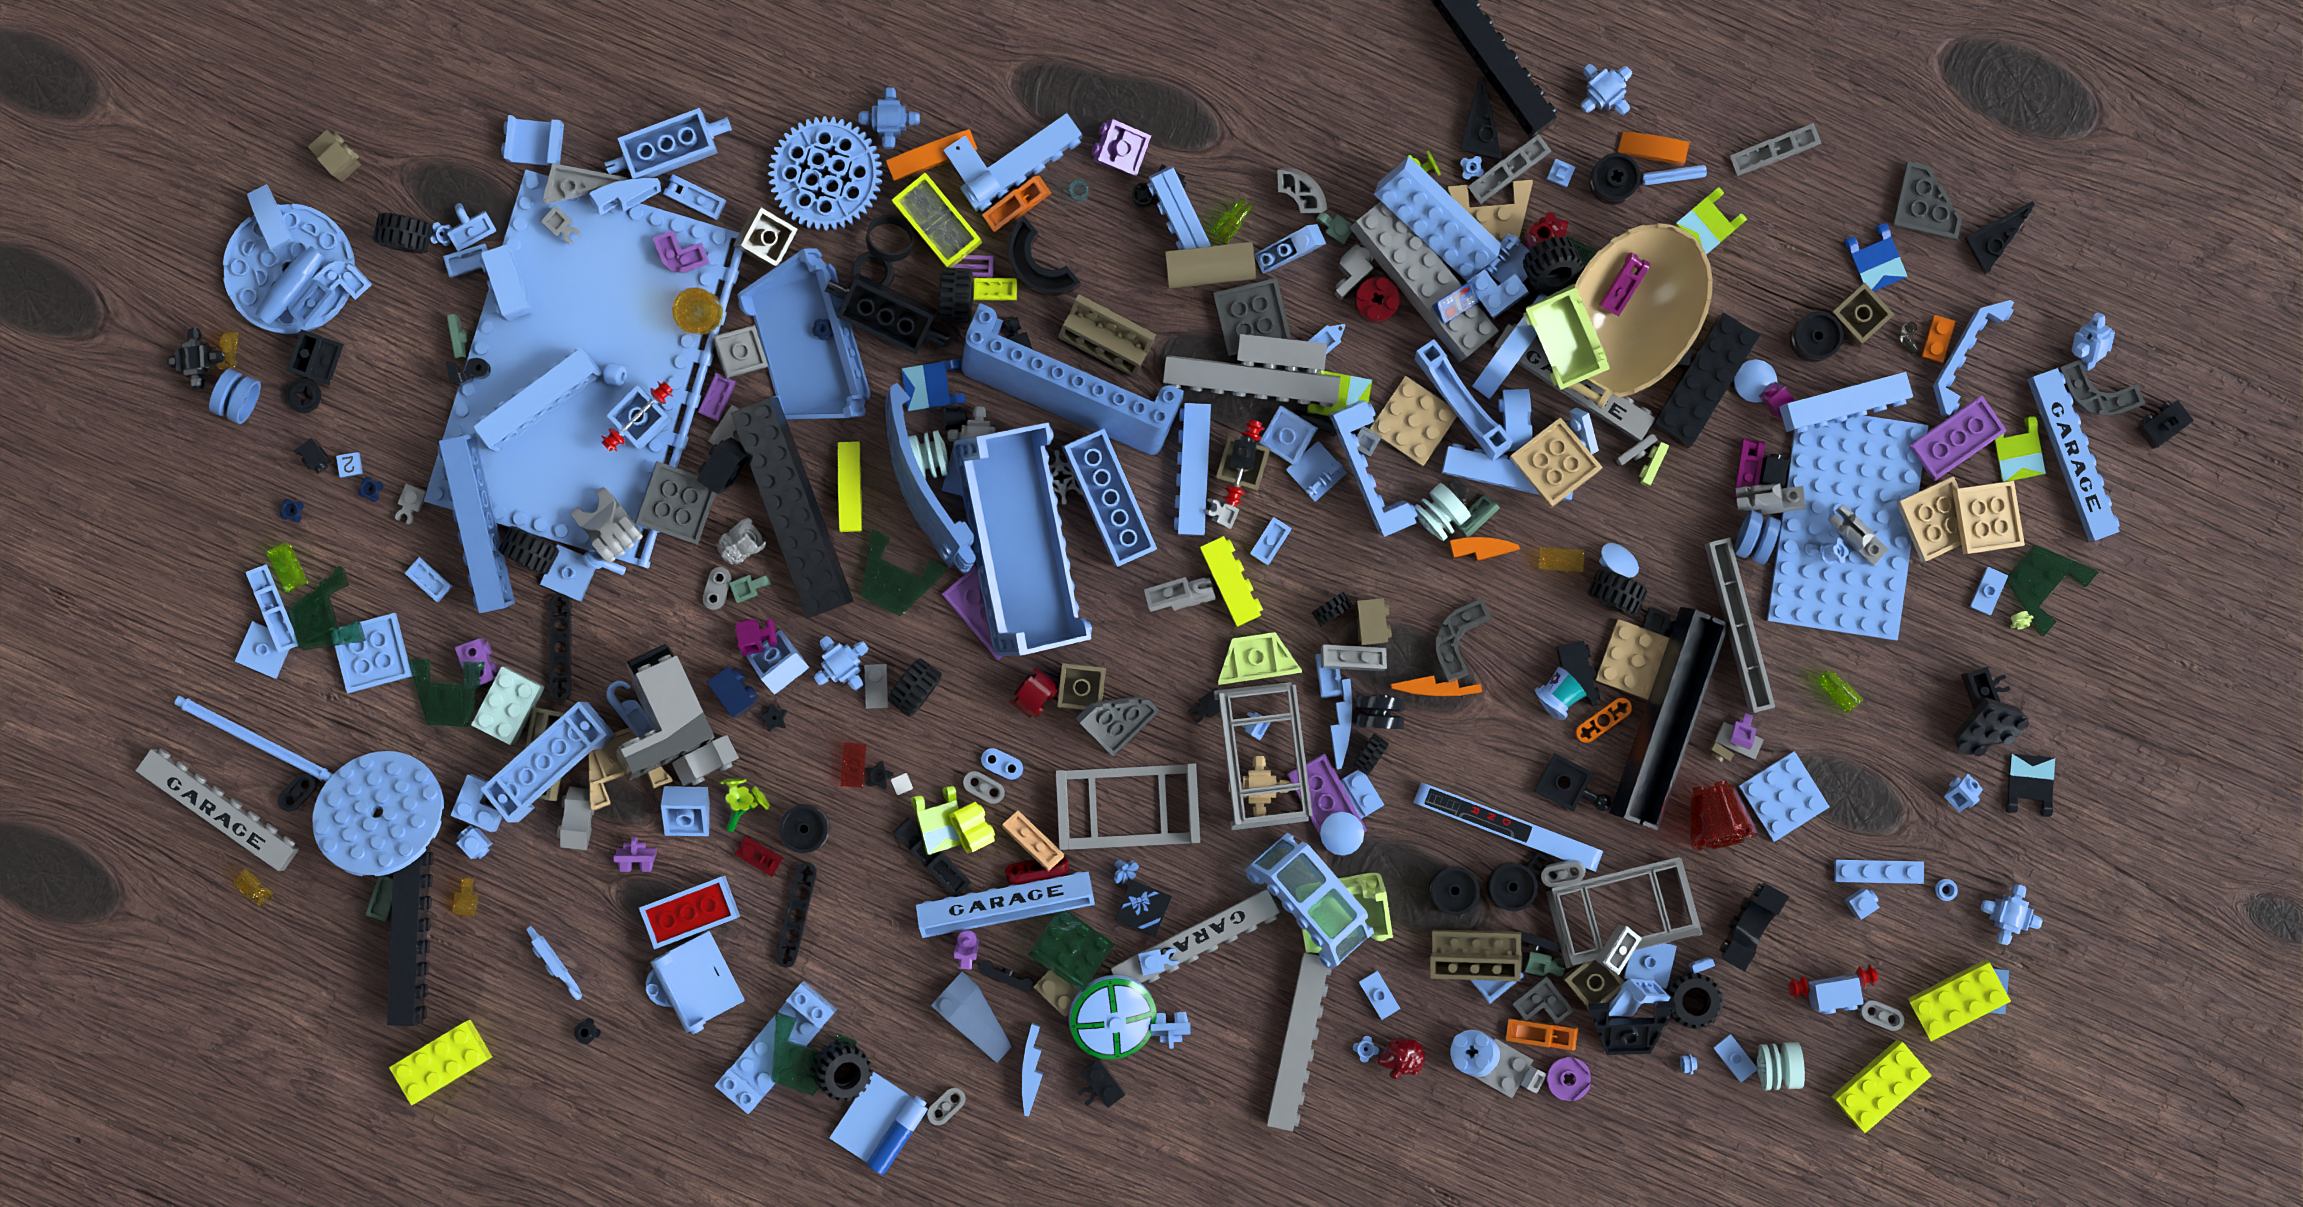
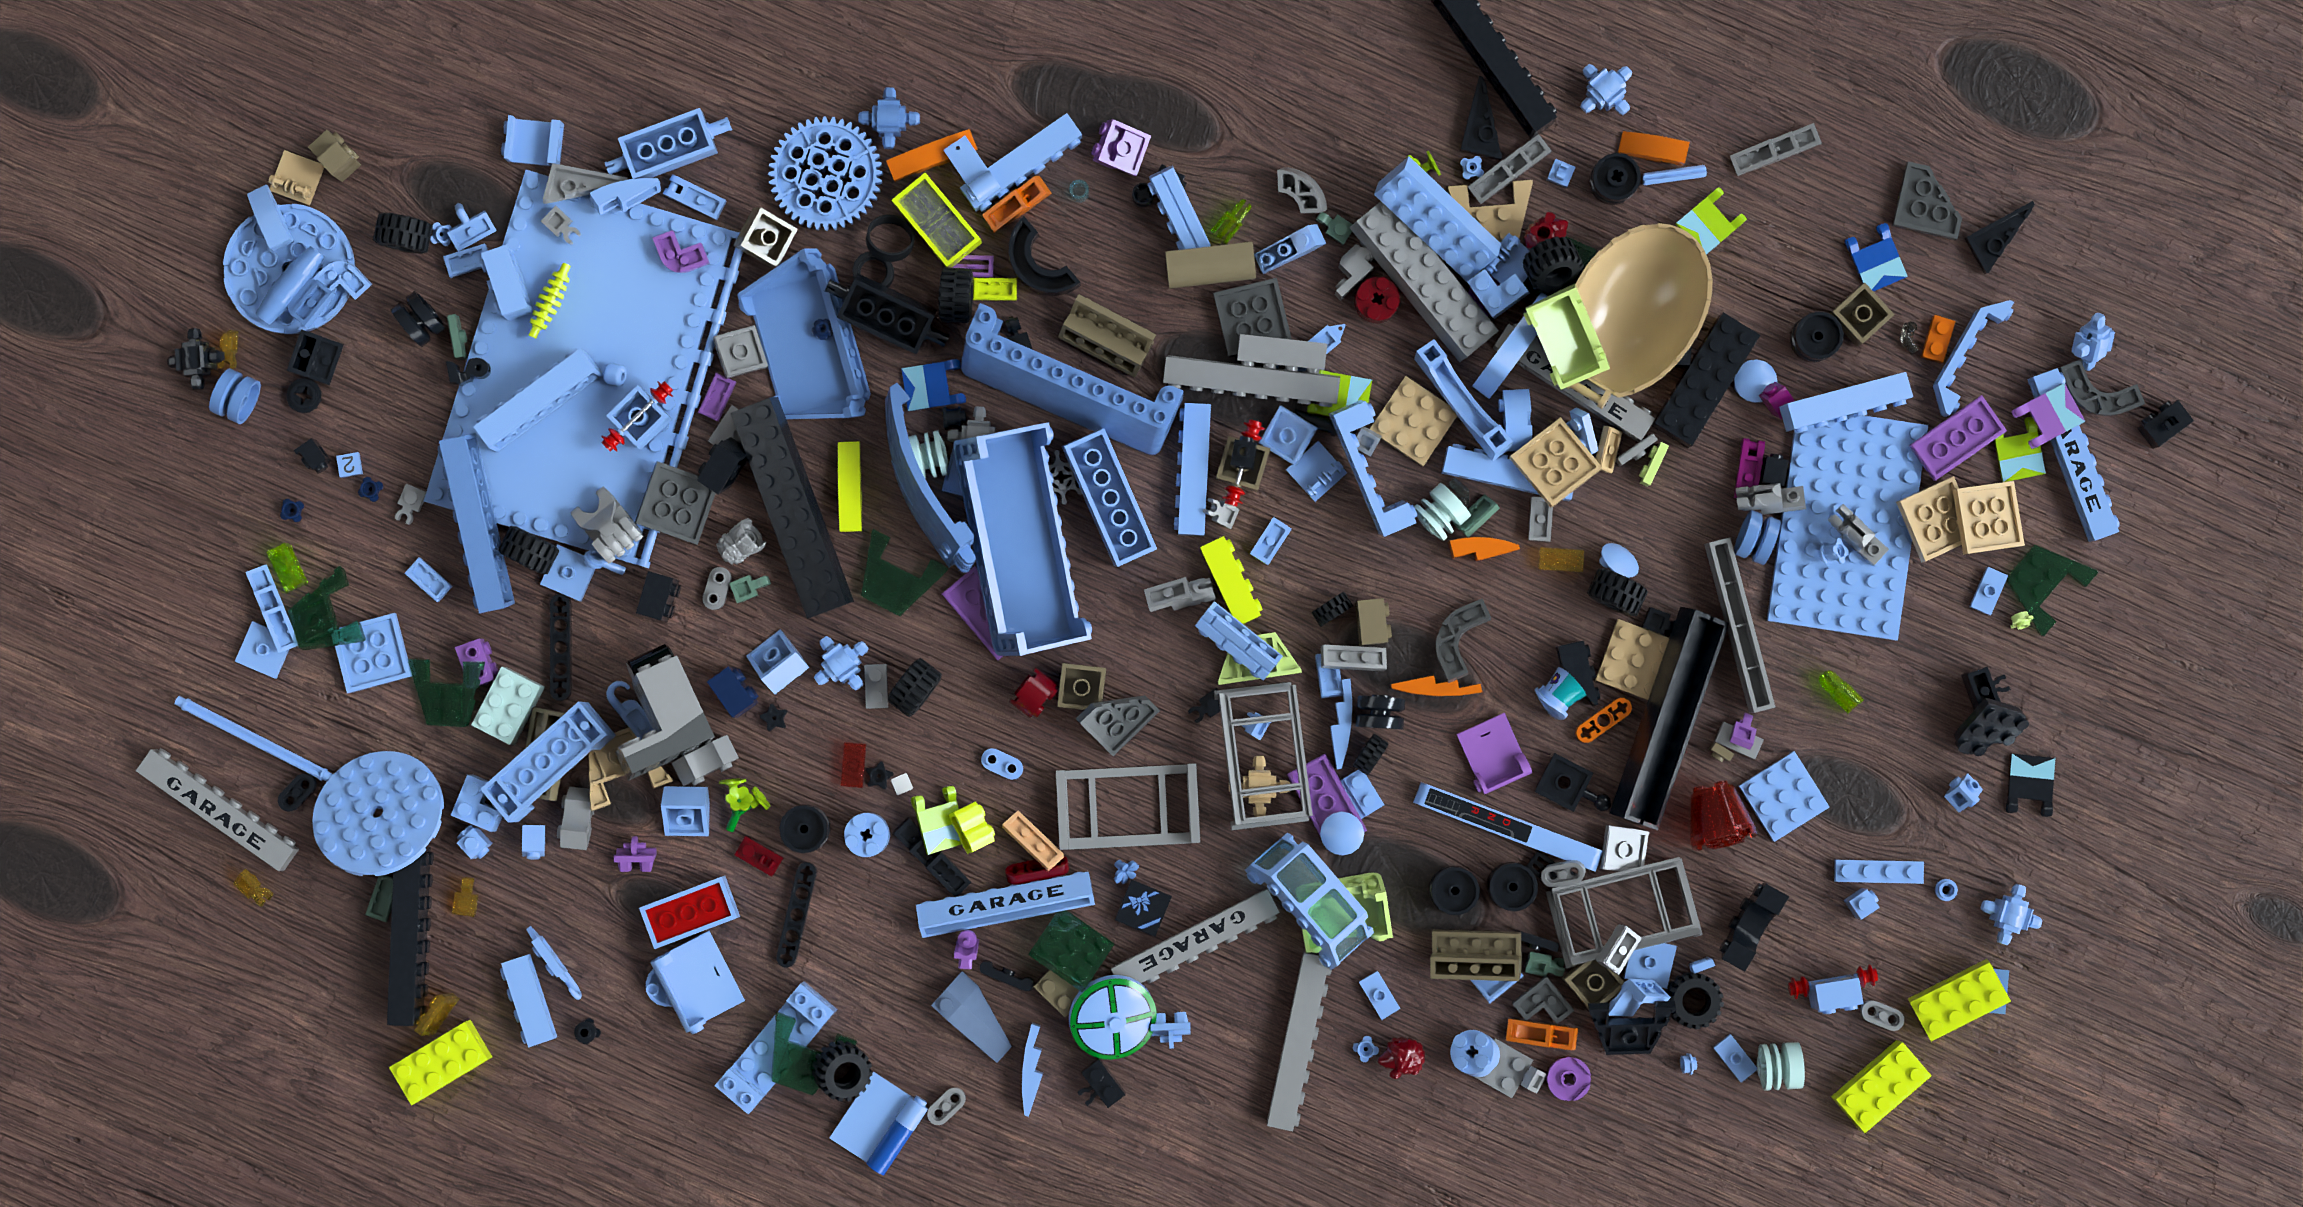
(296, 177): none -> tan hinge
(421, 316): none -> black wheel
(433, 1019): none -> clear yellow plate
(528, 1000): none -> light blue brick
(533, 841): none -> light blue brick
(549, 300): none -> neon yellow piece
(658, 597): none -> black brick
(686, 305): clear yellow wheel -> none
(751, 636): magenta brick -> none
(855, 840): none -> light blue brick
(983, 789): light grey plate -> none
(1153, 961): light blue plate -> none
(1238, 641): none -> light blue brick
(1456, 302): slope -> none
(1493, 757): none -> medium lavender door
(1540, 520): none -> light grey plate
(1608, 448): none -> tan plate
(1623, 848): none -> plate
(1624, 284): magenta plate -> none
(2053, 414): none -> medium lavender flag

